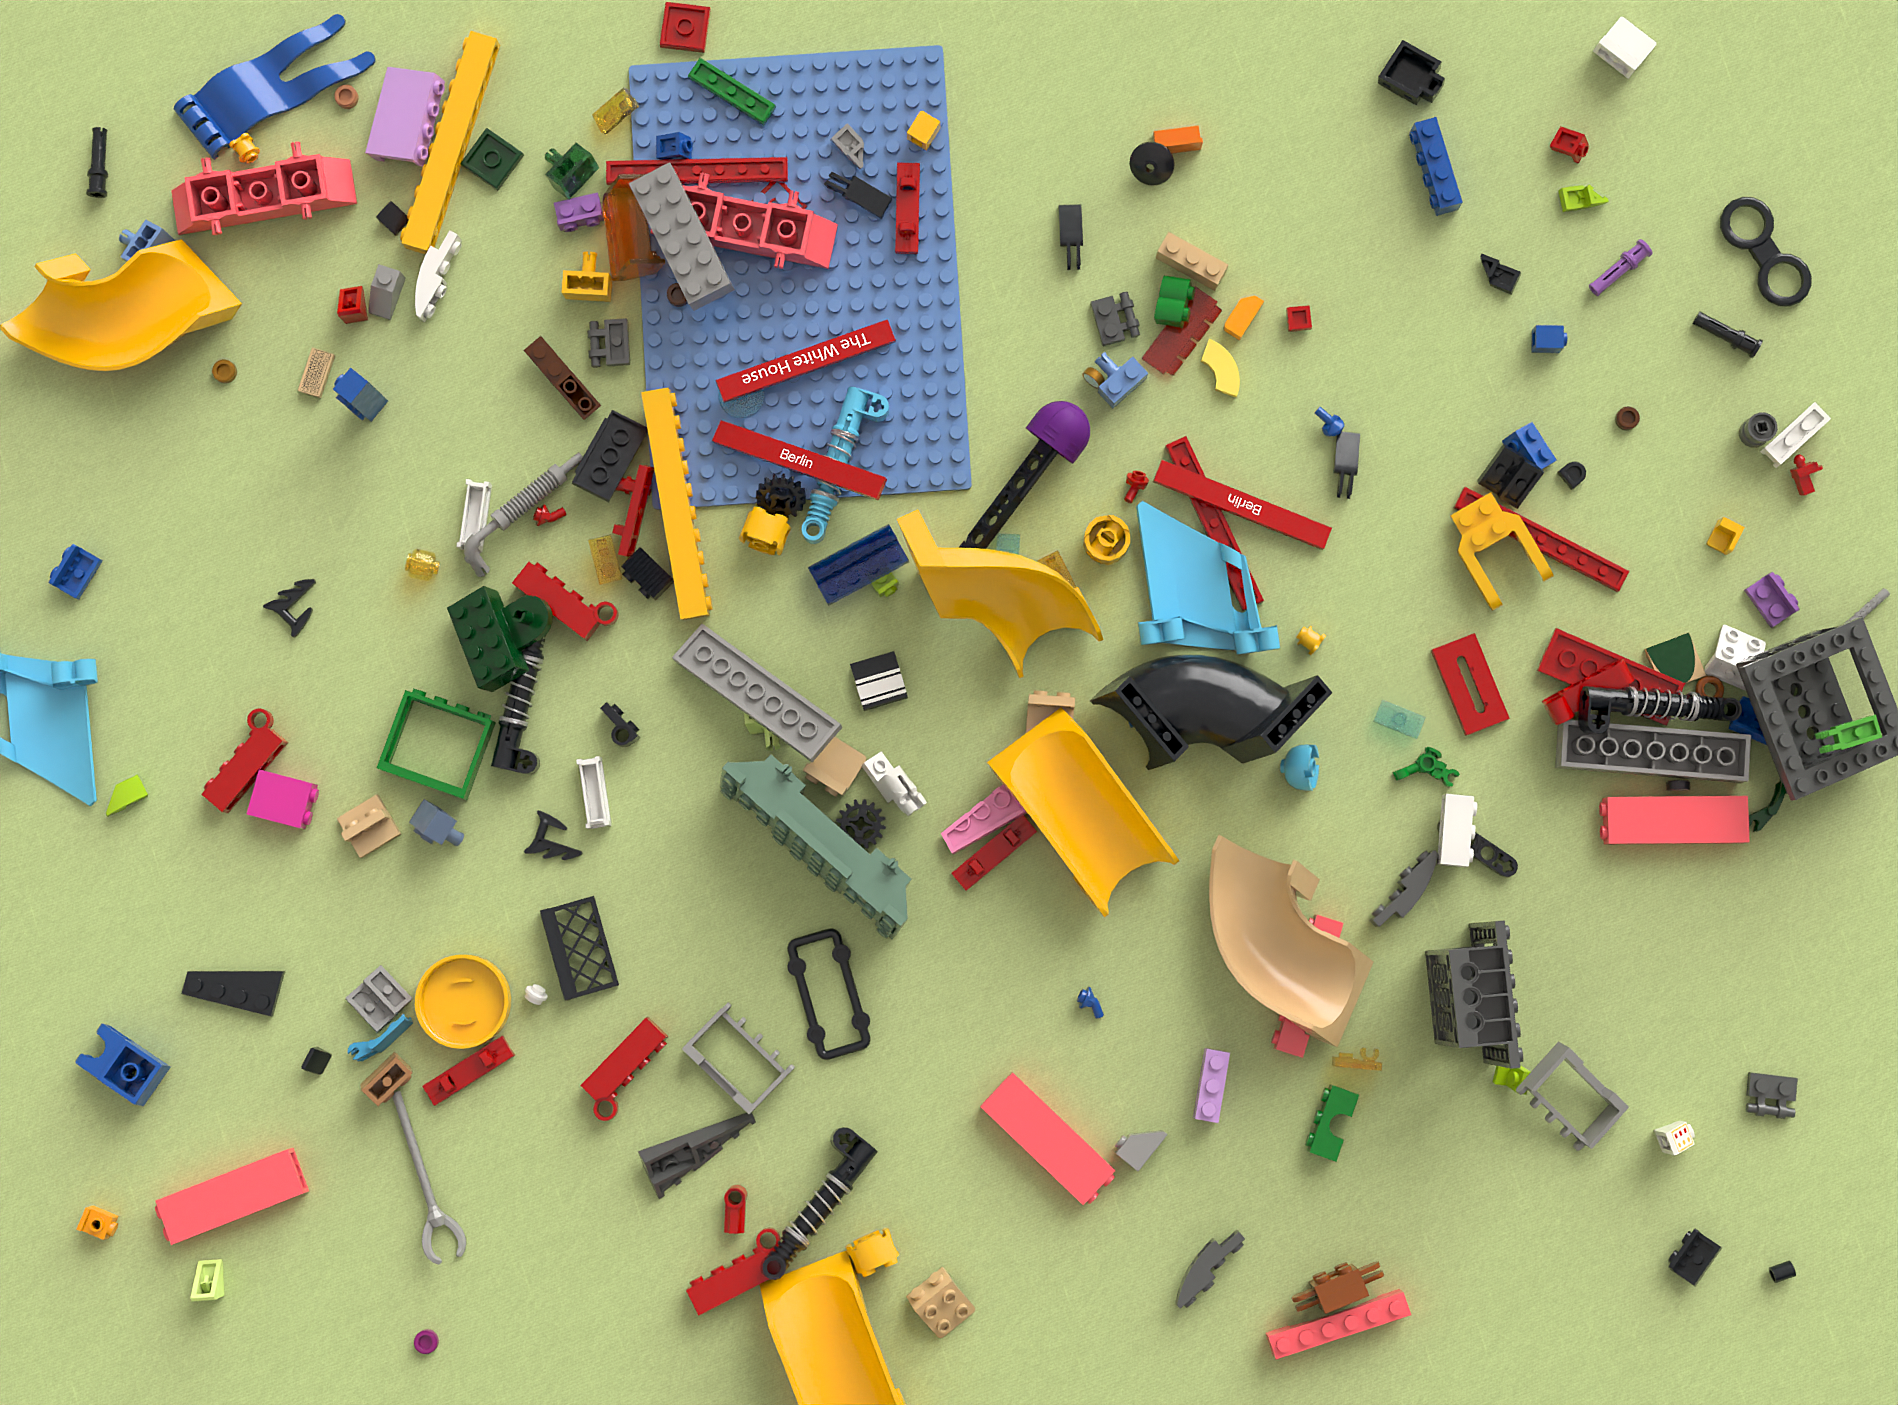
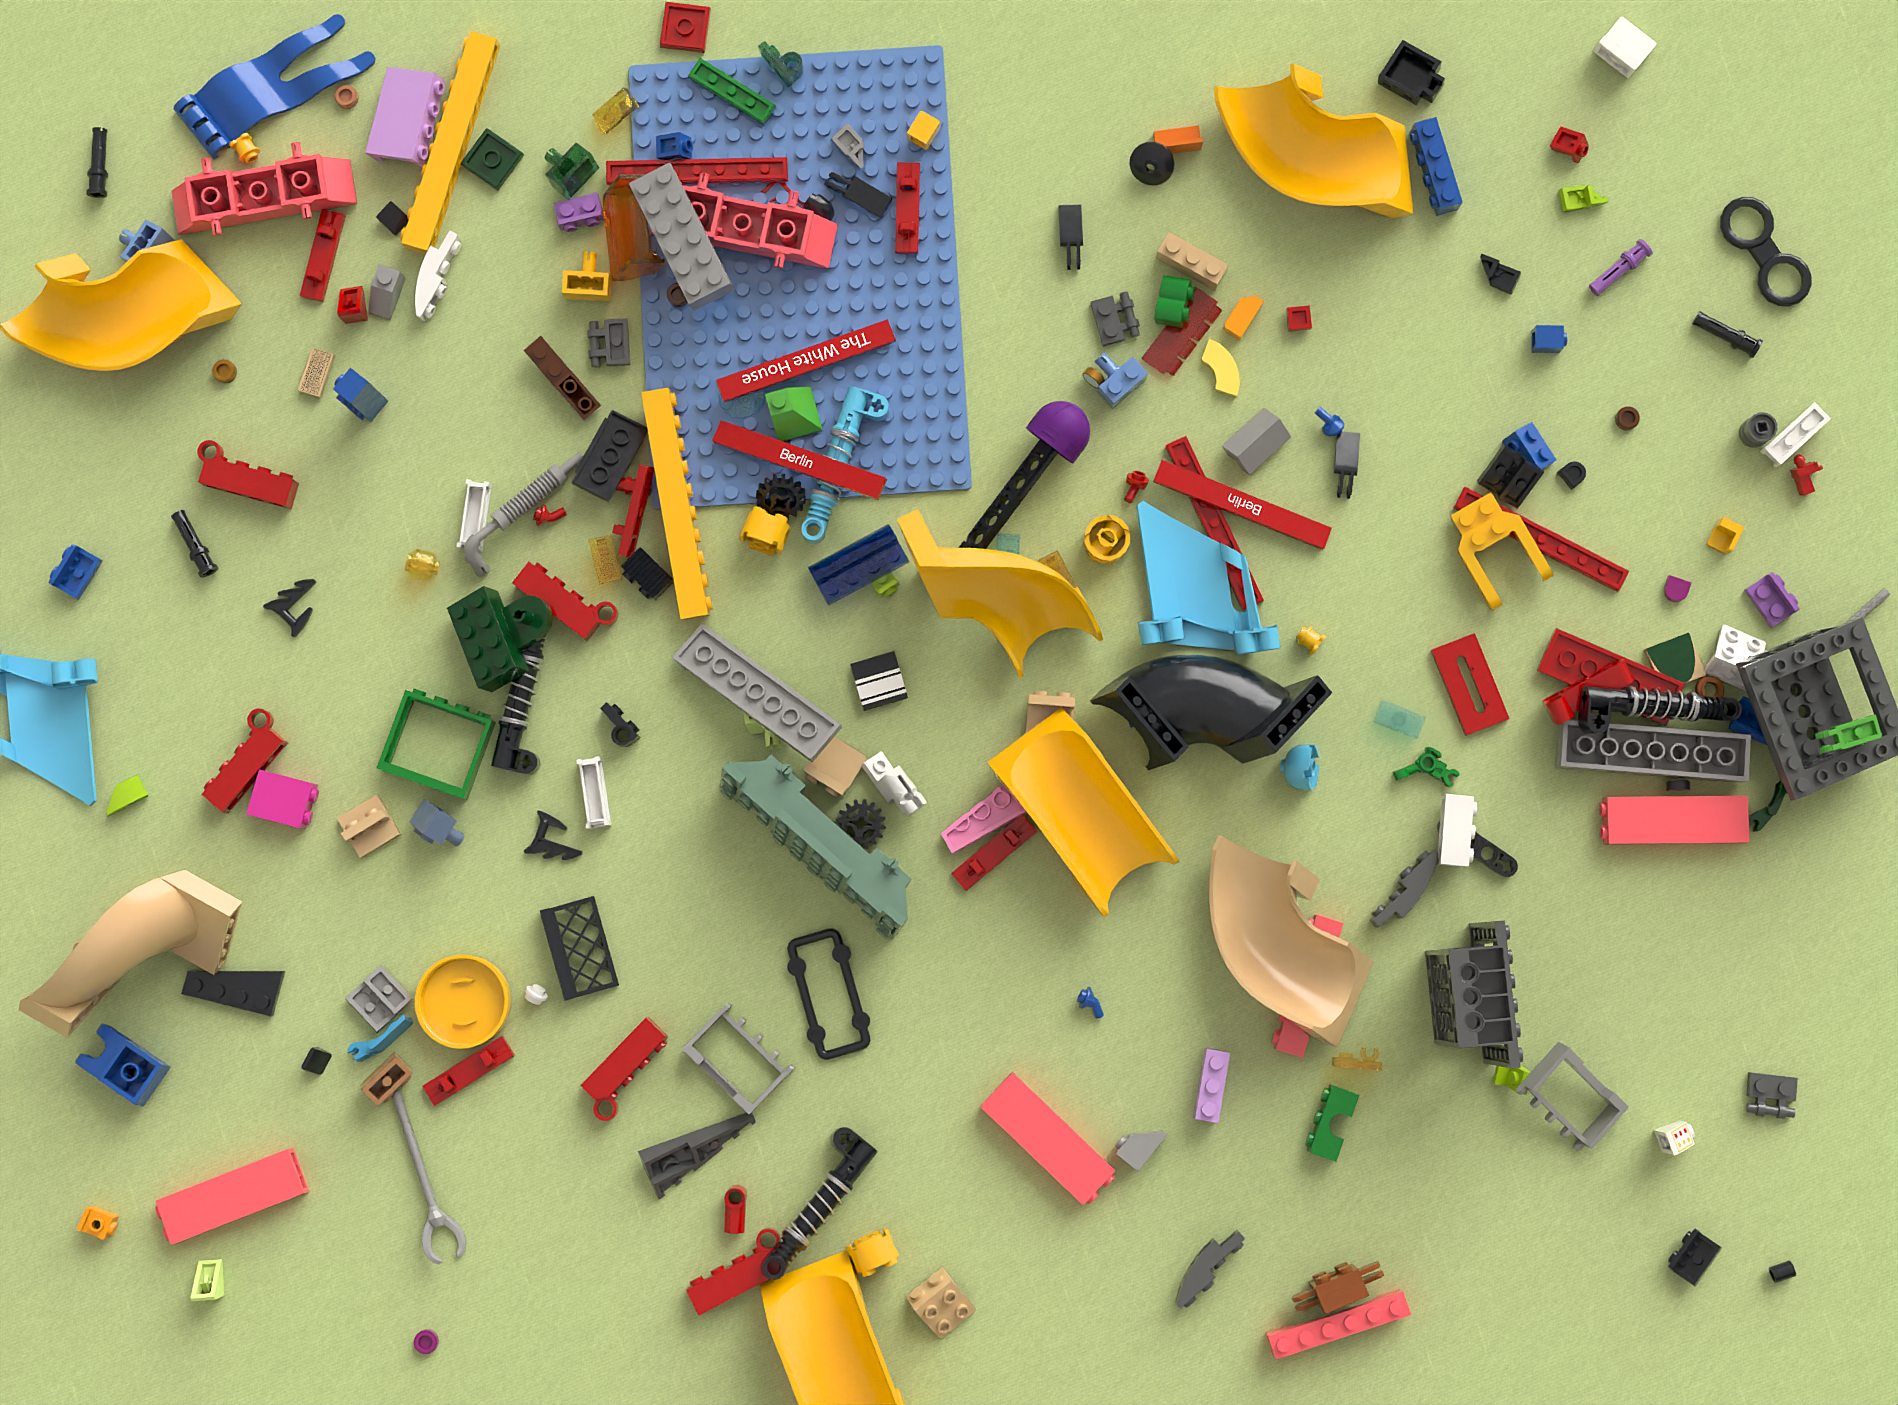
(159, 916): none -> tan piece
(198, 552): none -> black pin
(245, 481): none -> red hinge
(322, 255): none -> red hinge
(779, 65): none -> clear green plate
(793, 412): none -> bright green slope
(820, 206): none -> black piece
(1256, 440): none -> light grey piece
(1315, 152): none -> yellow piece
(1676, 588): none -> magenta tile

